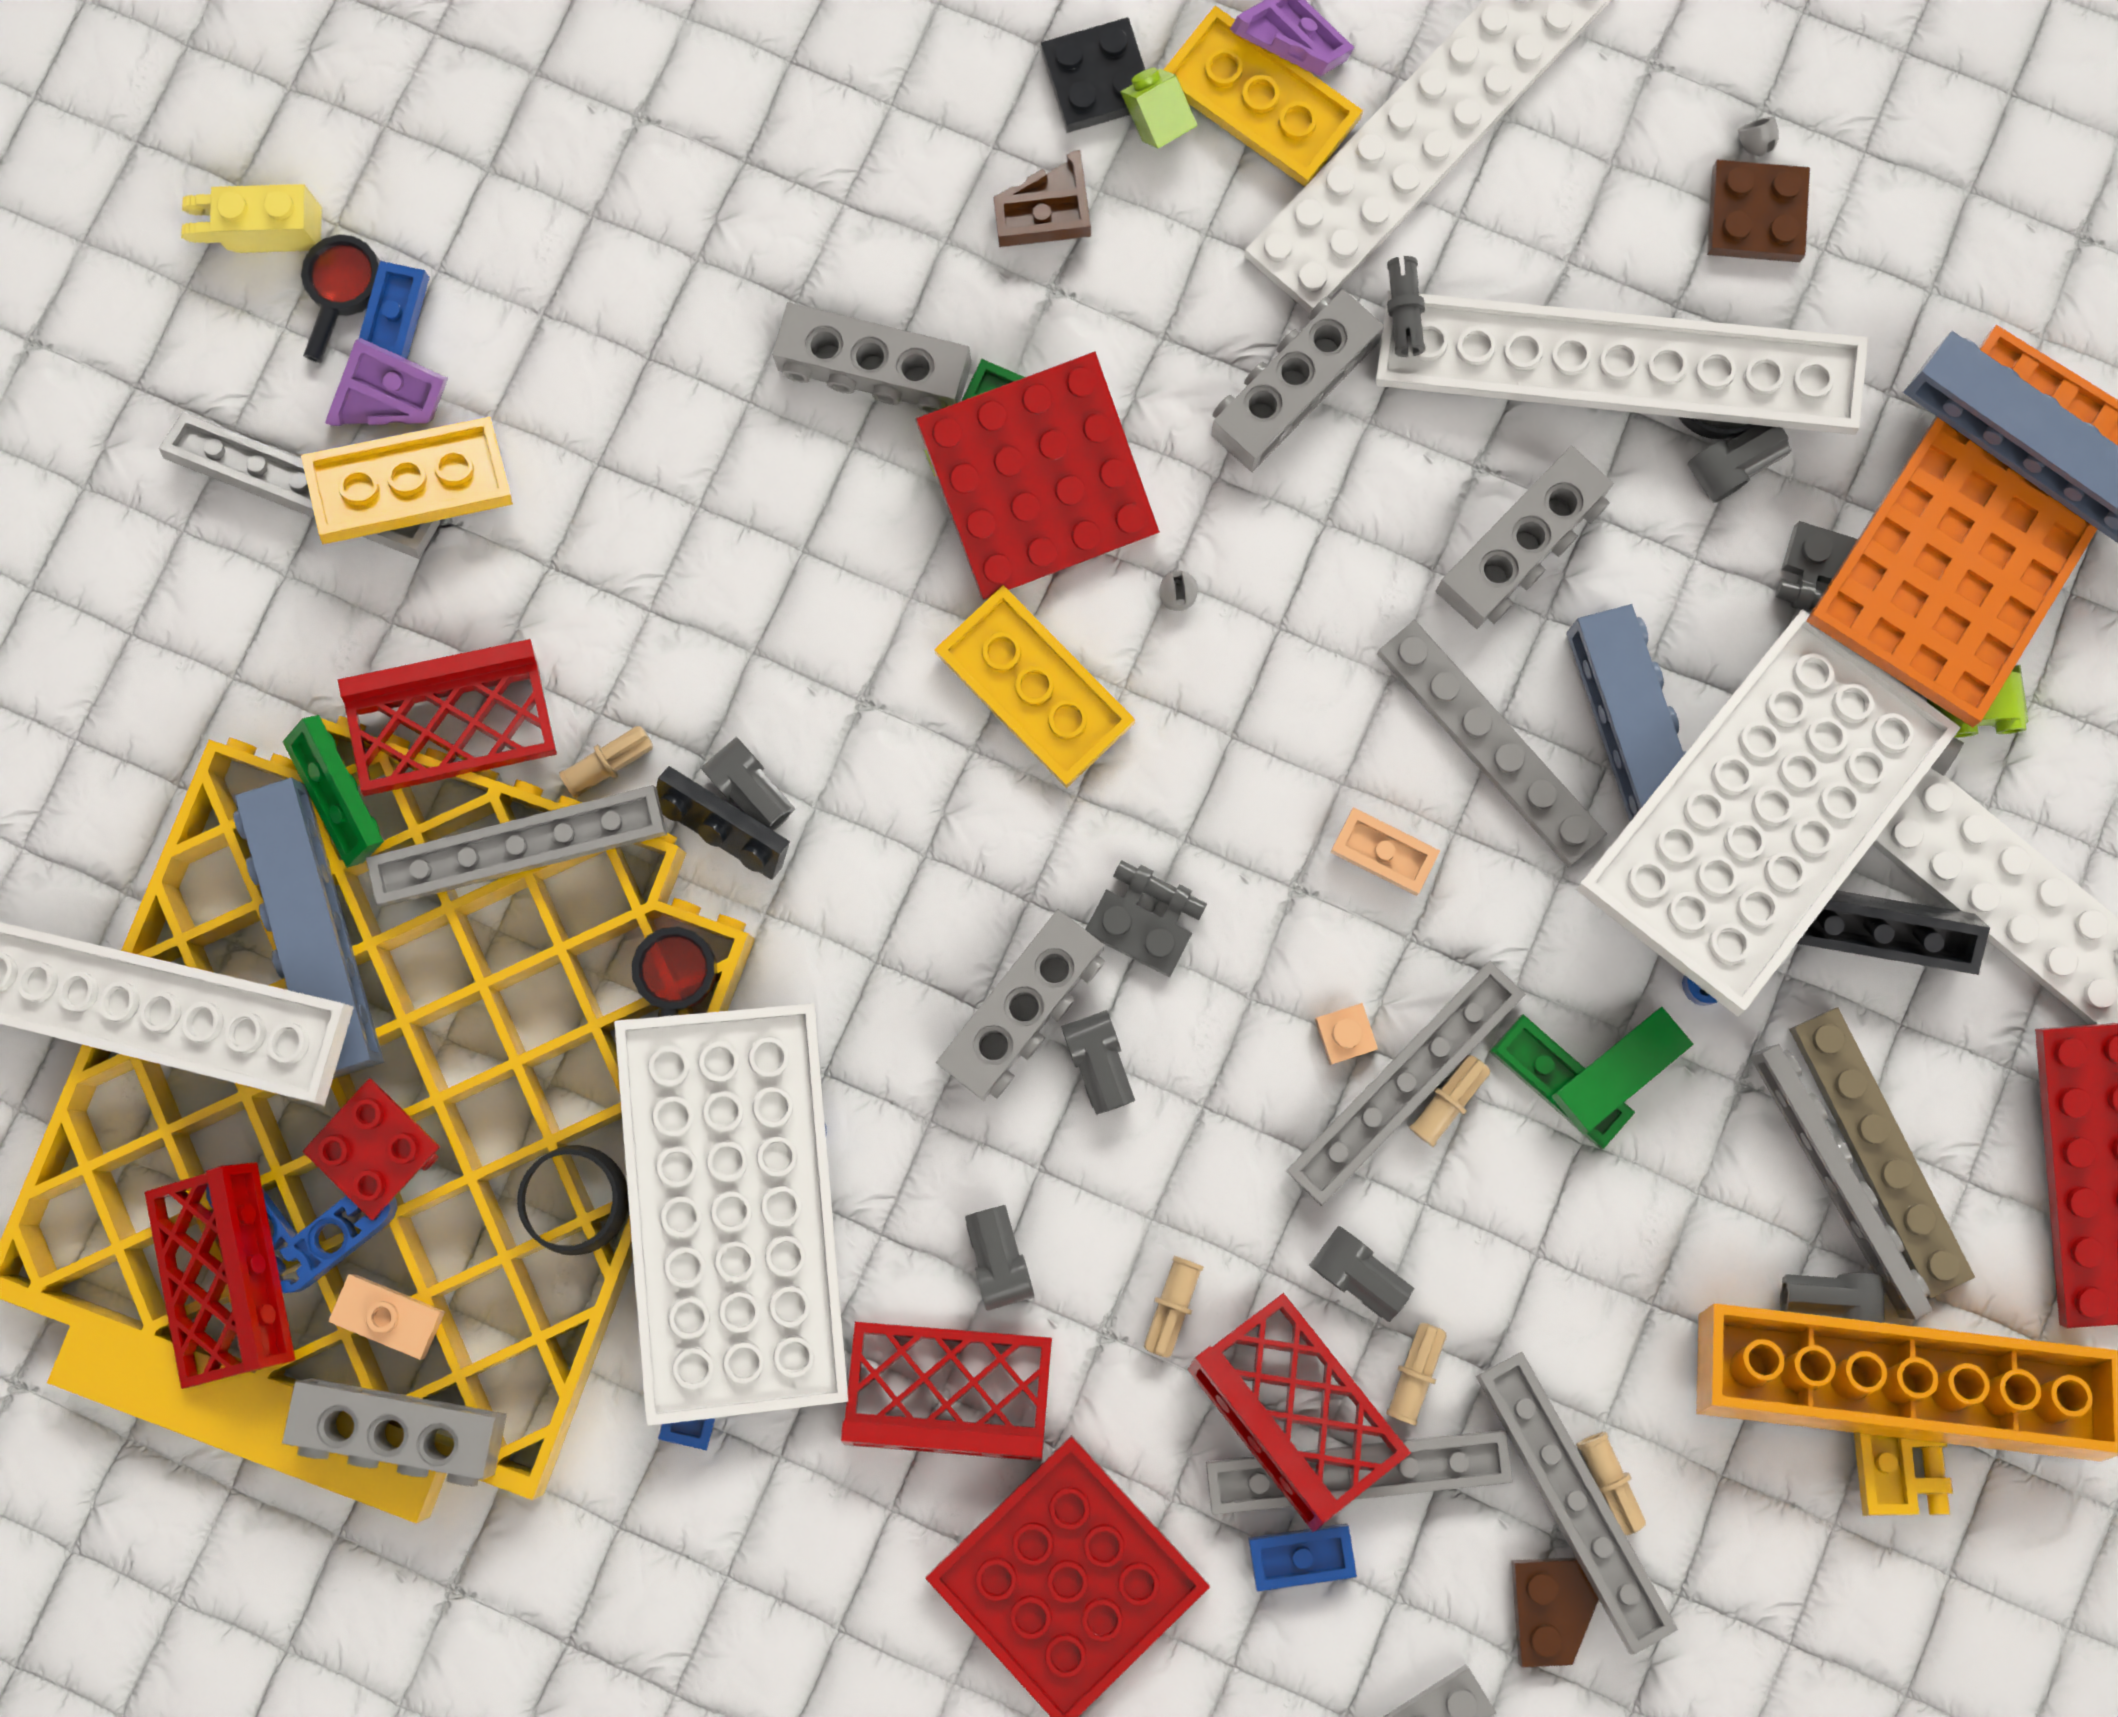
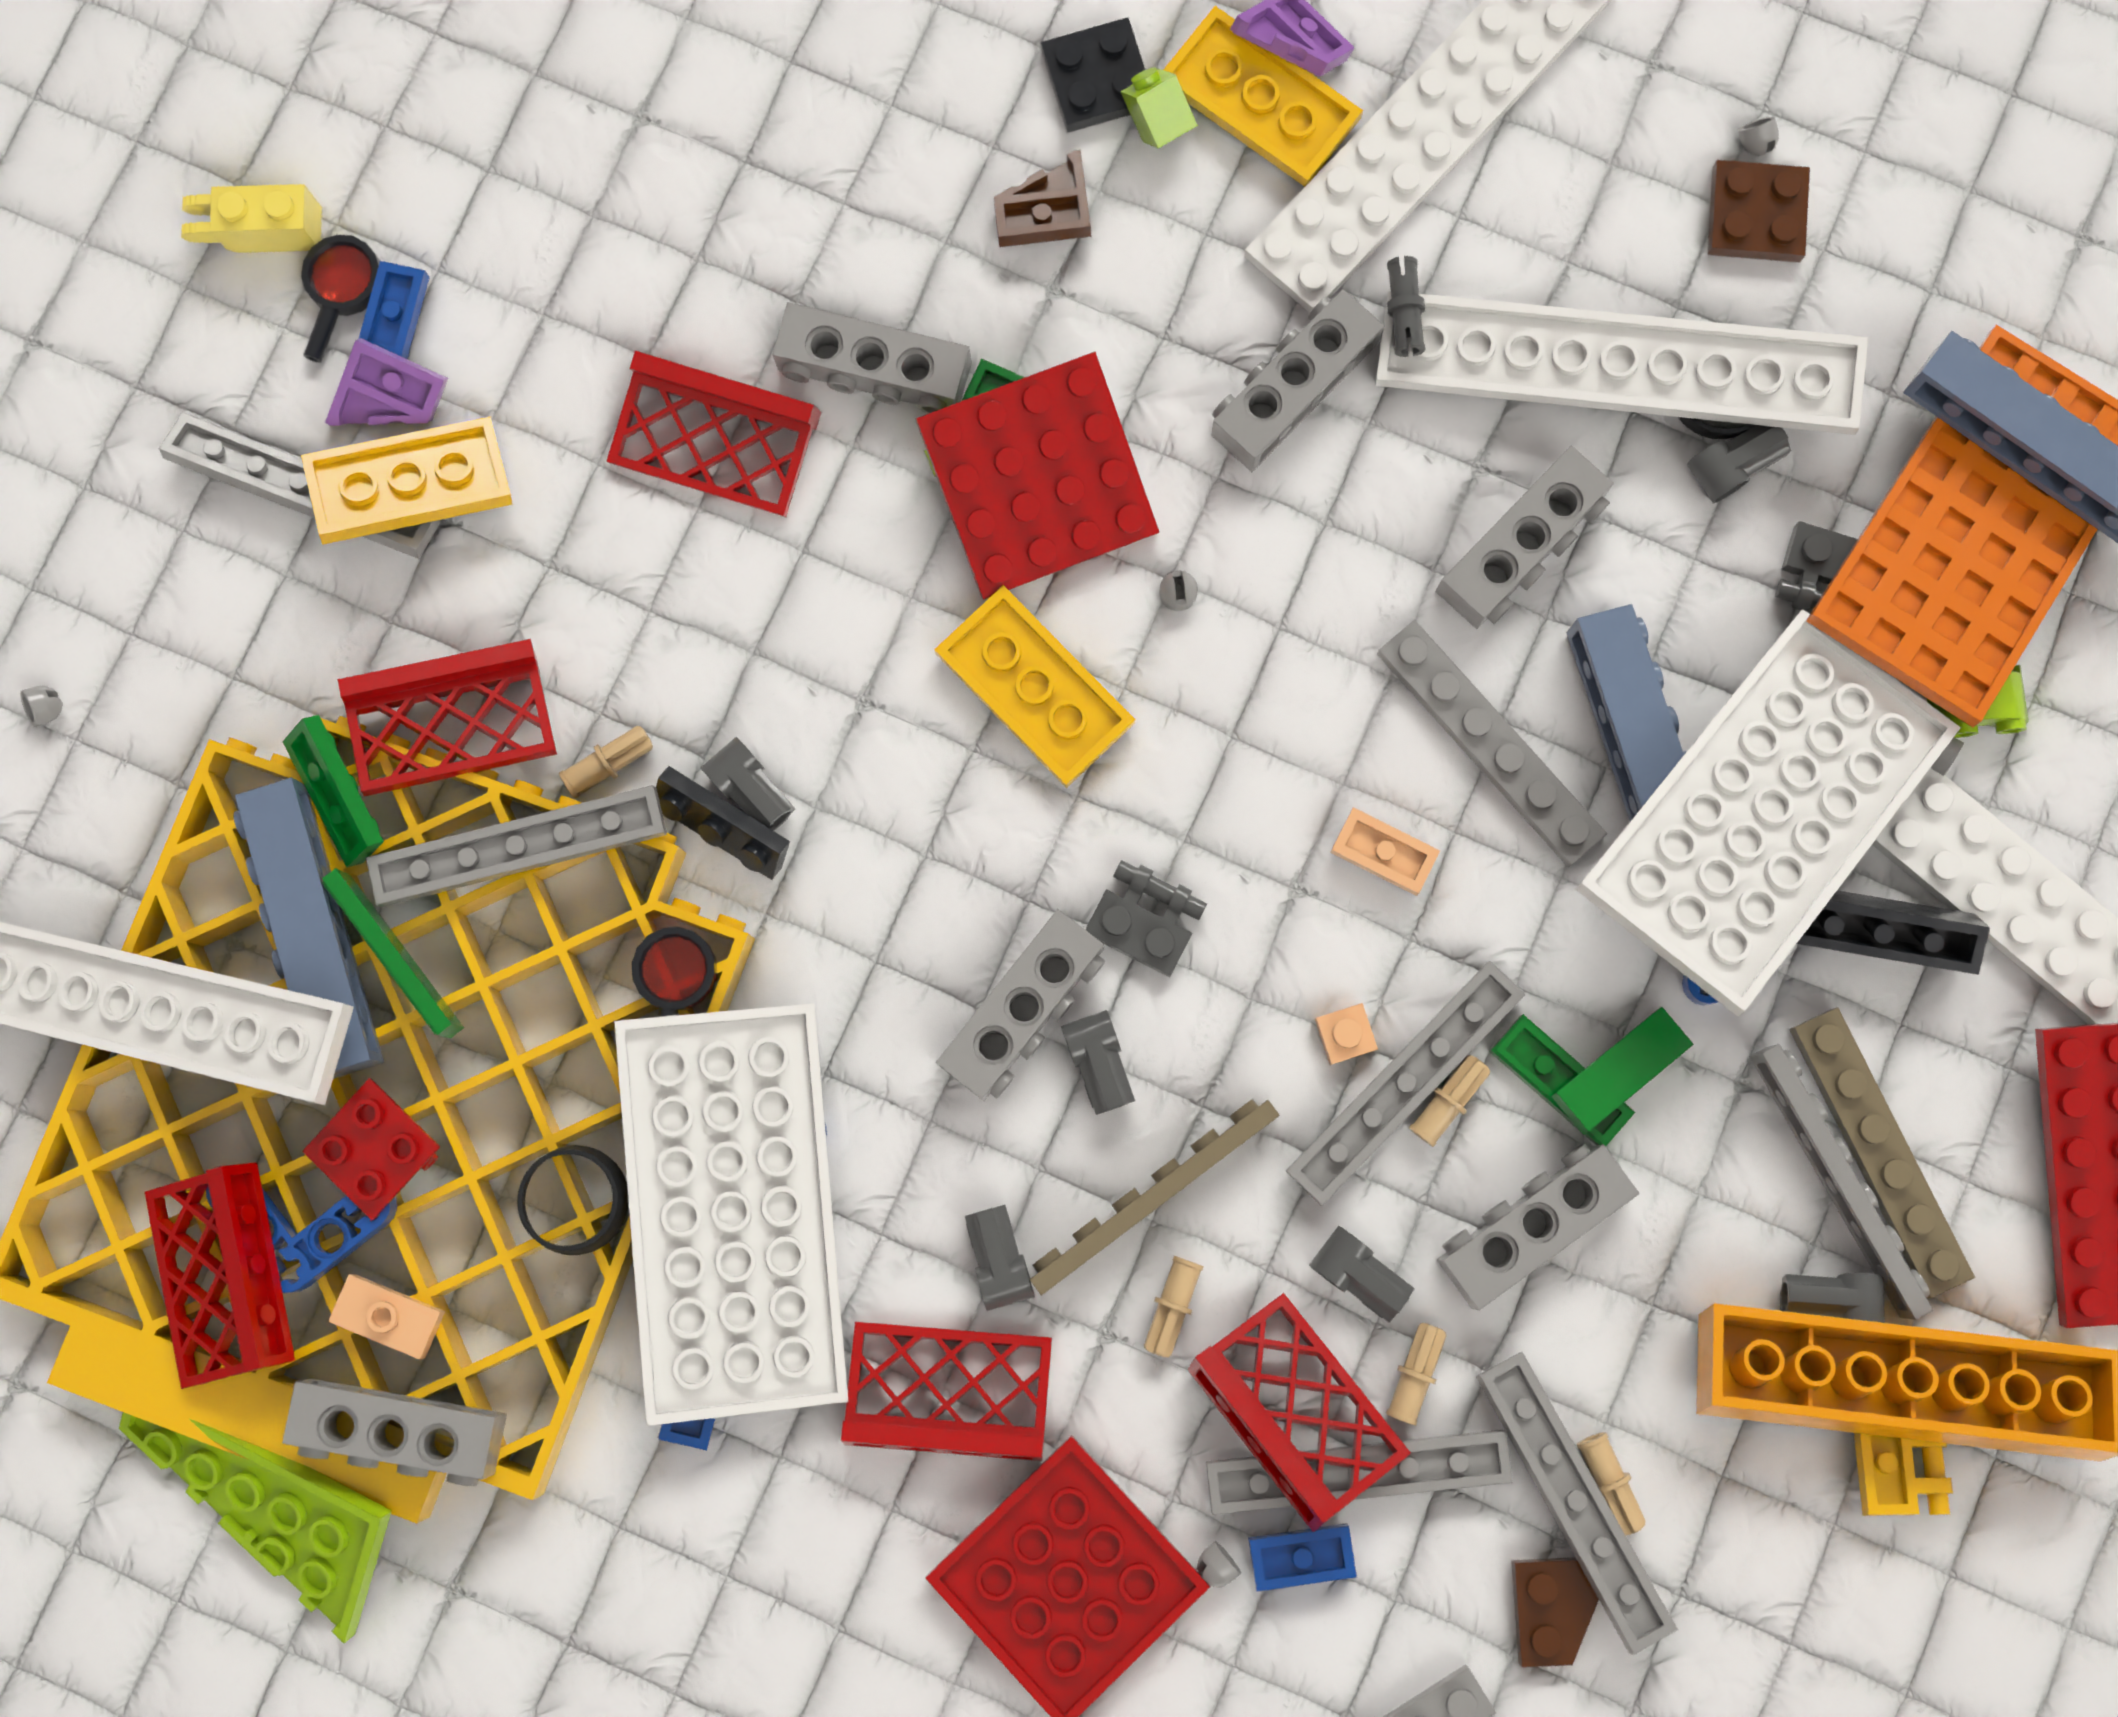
(41, 704): none -> light grey hinge
(281, 1514): none -> lime wing
(392, 954): none -> green tile
(725, 395): none -> red fence
(1135, 1207): none -> dark tan plate
(1217, 1566): none -> light grey hinge
(1605, 1192): none -> light grey brick

